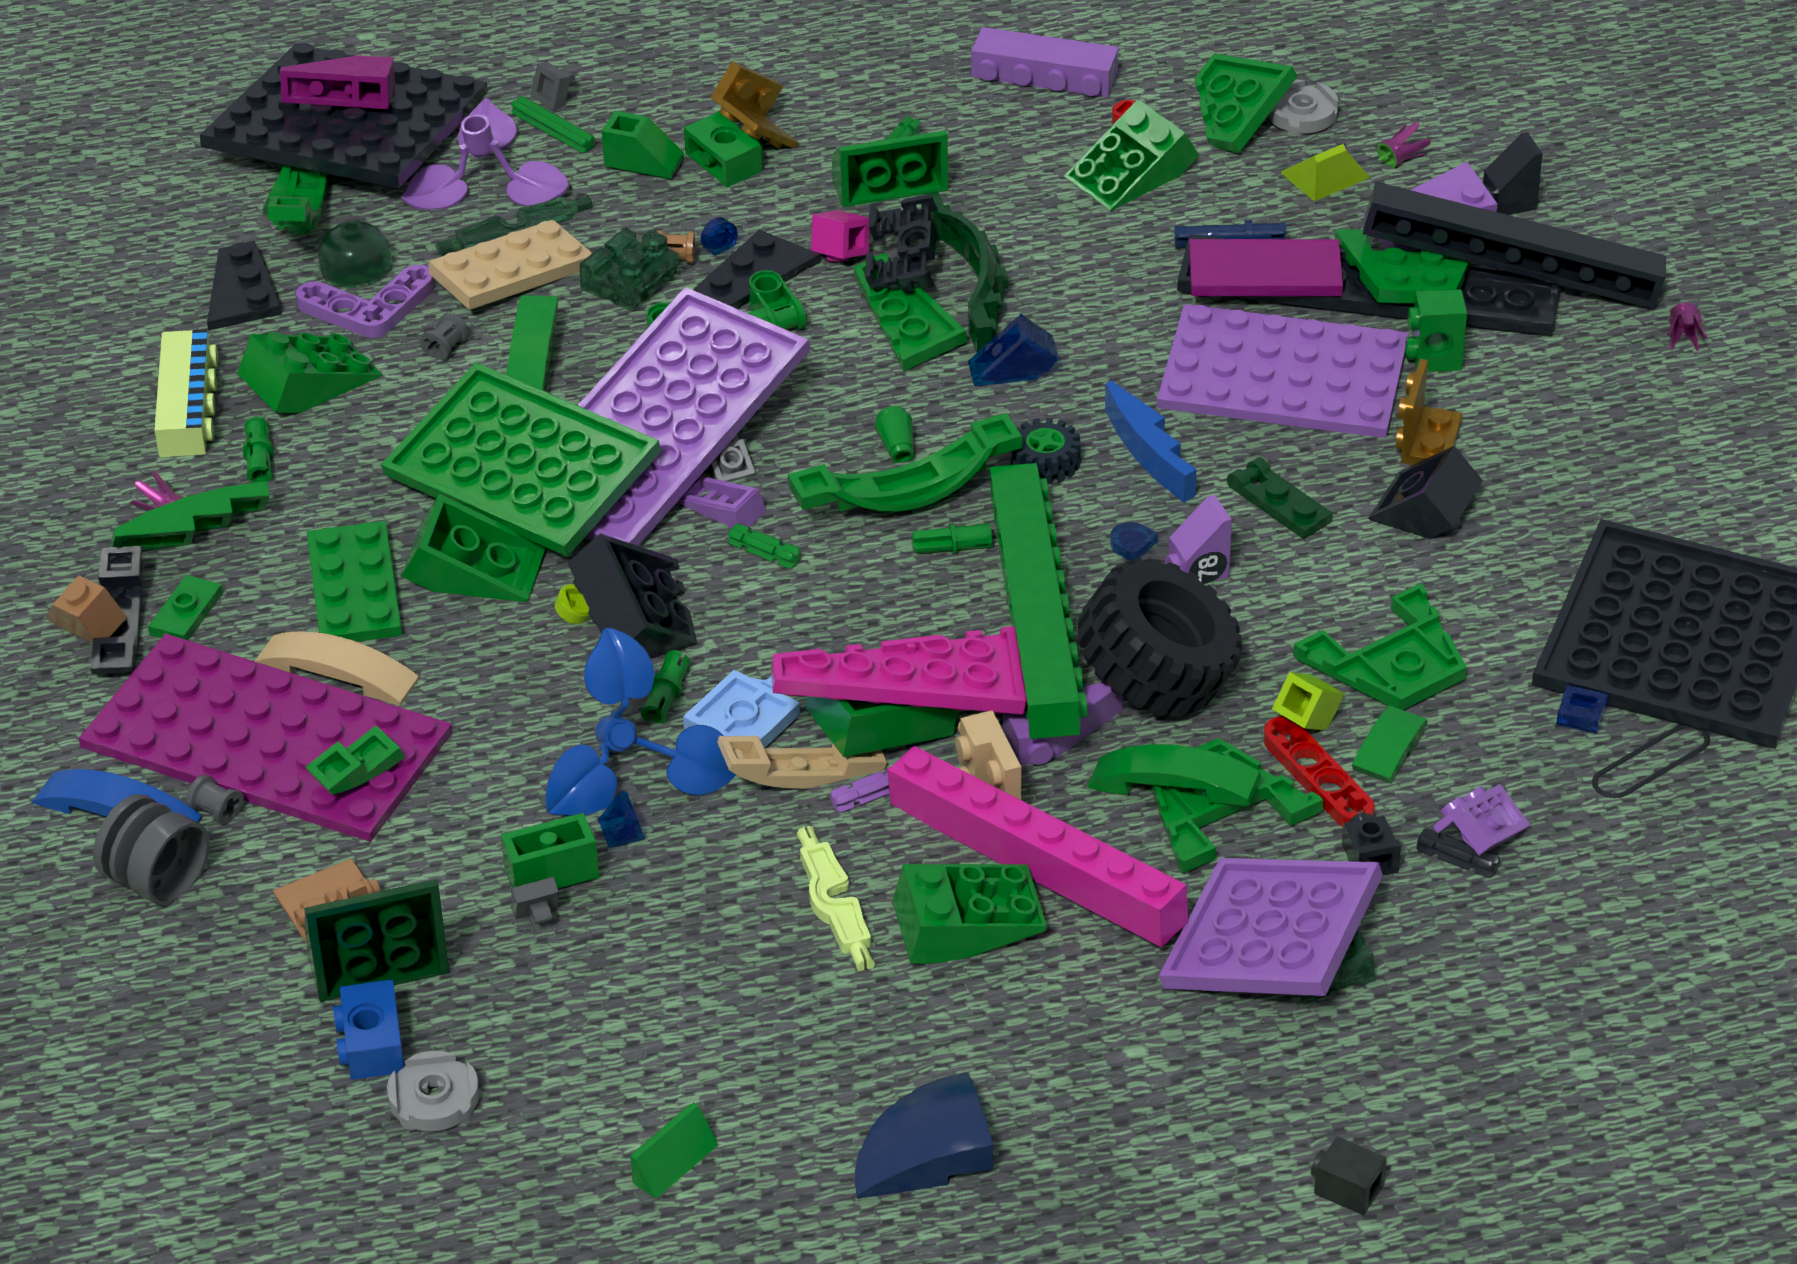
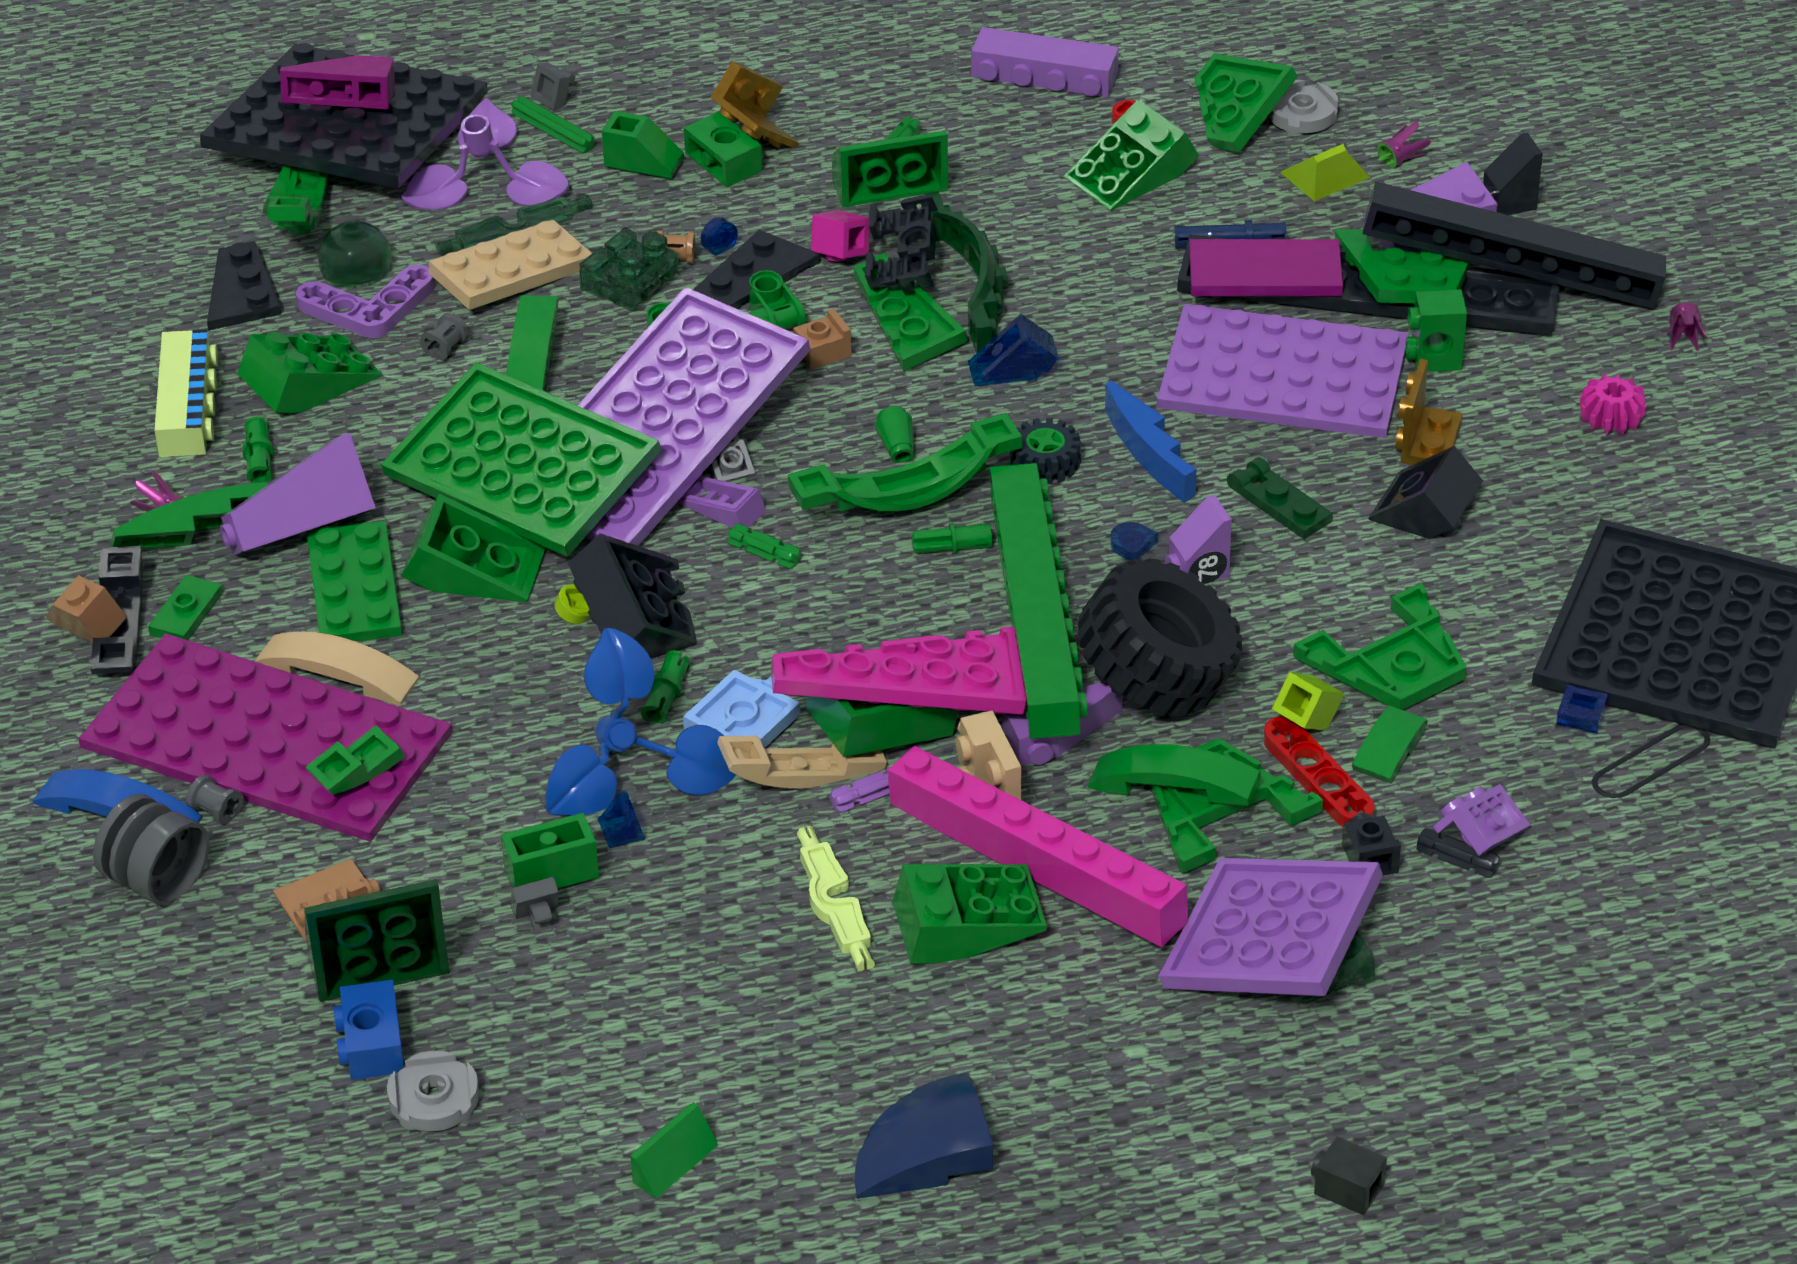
(307, 496): none -> medium lavender slope
(827, 338): none -> medium nougat brick
(1612, 404): none -> dark pink gear

